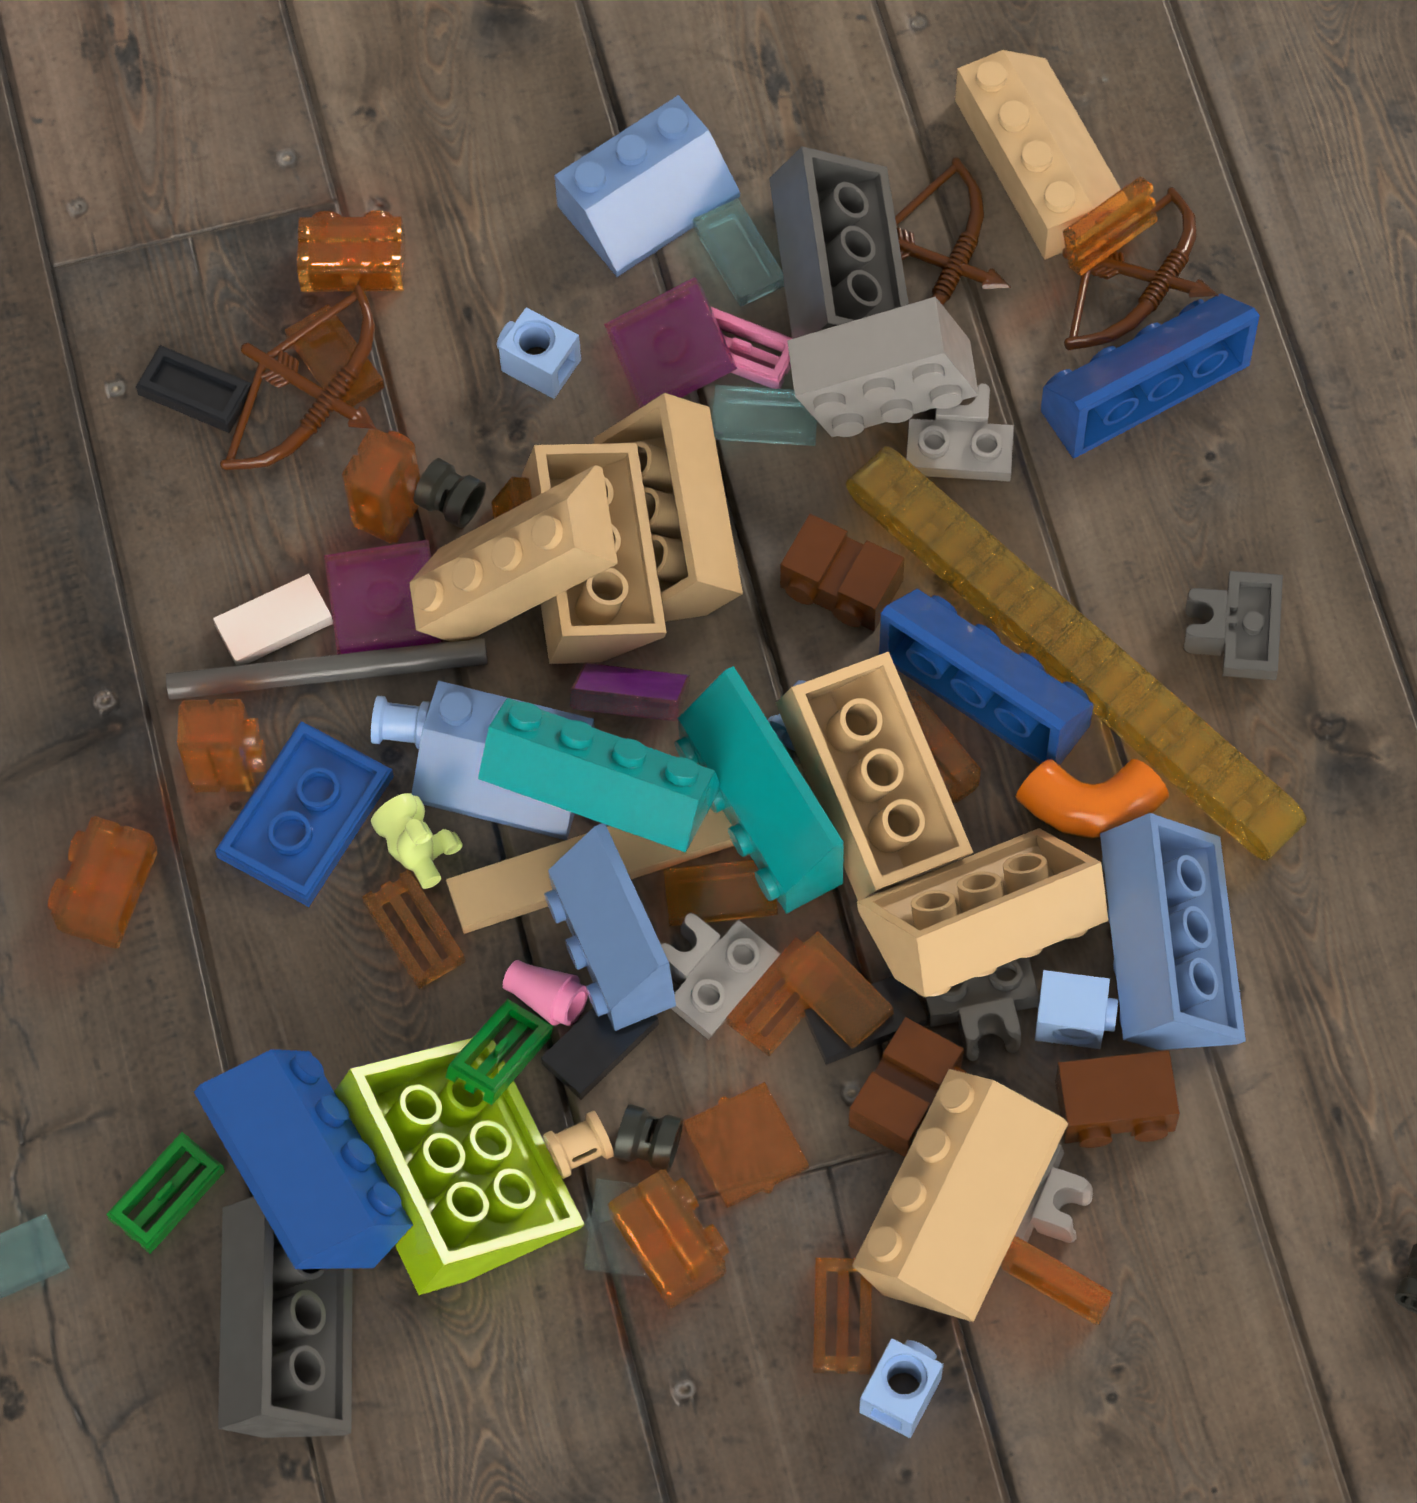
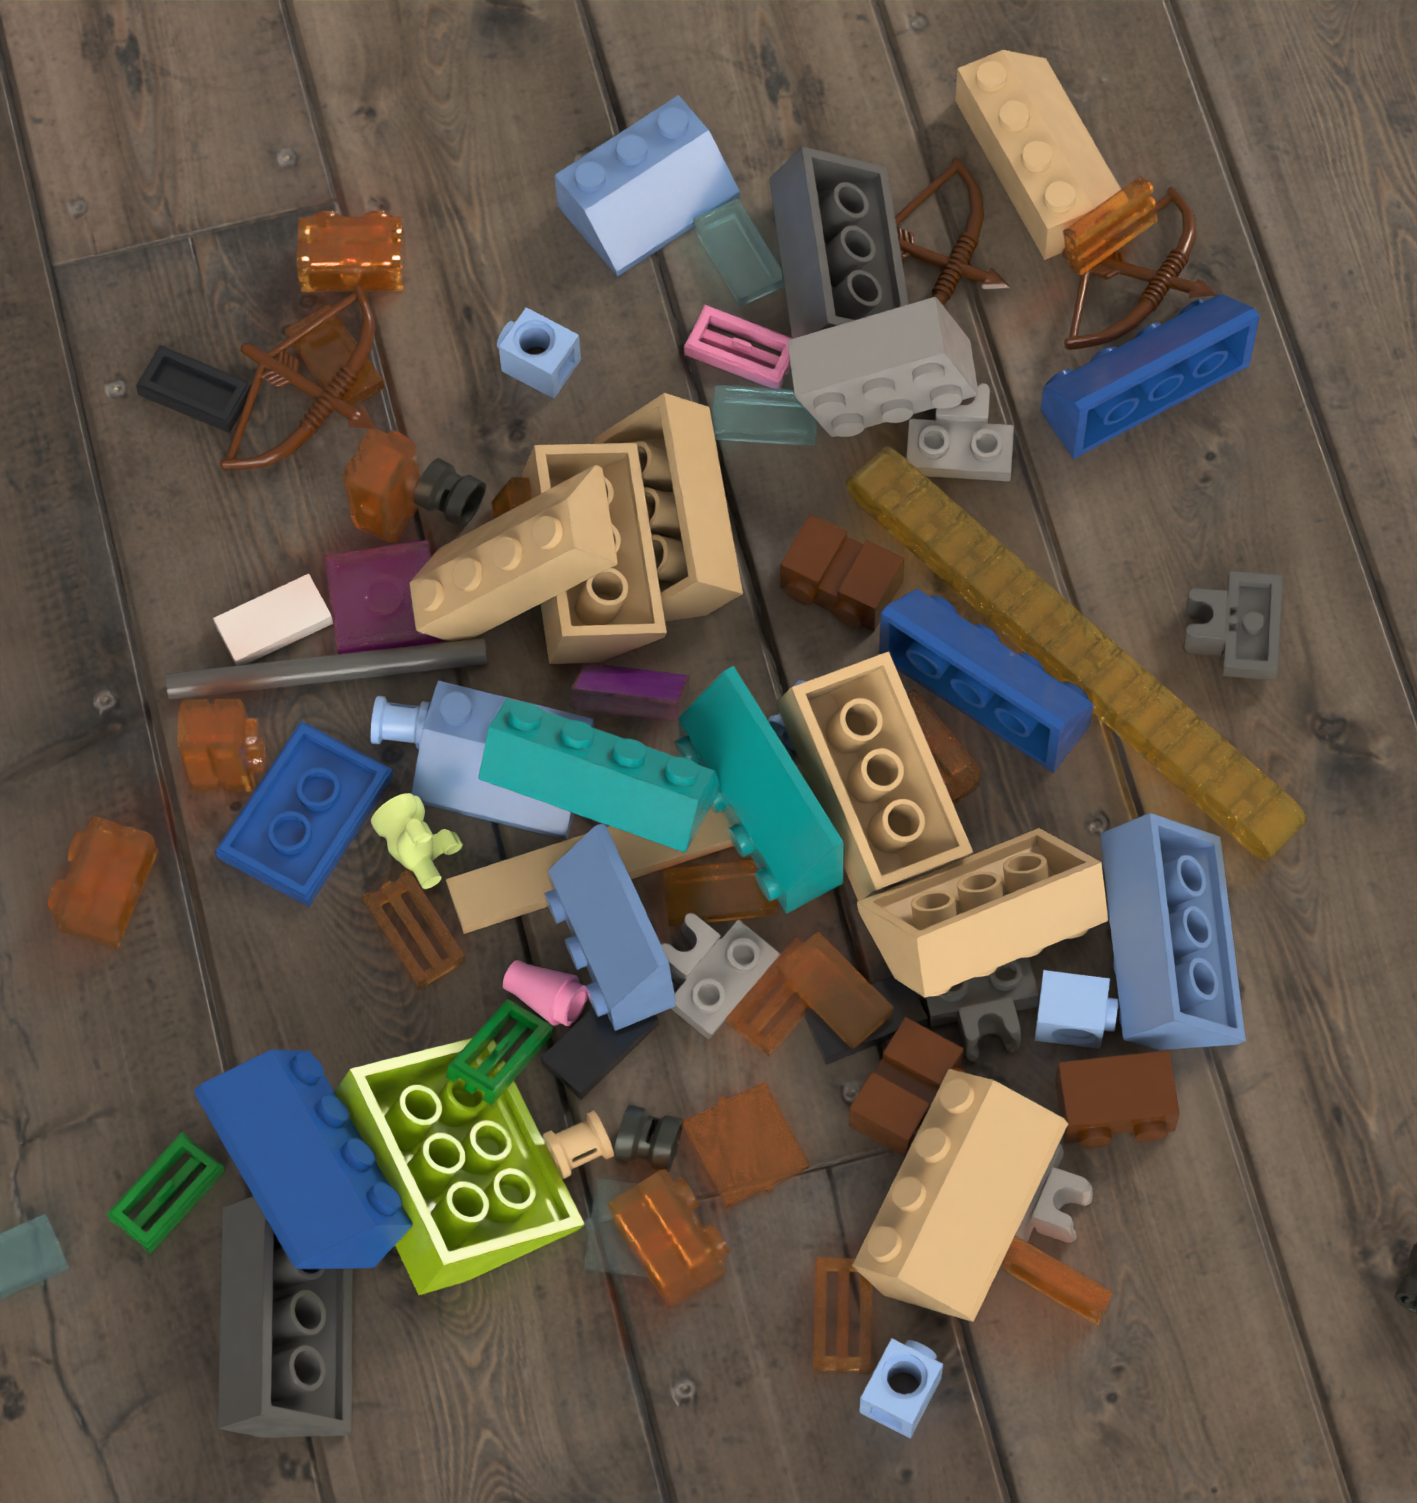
(671, 344): clear pink tile -> none
(1091, 808): orange cylinder -> none

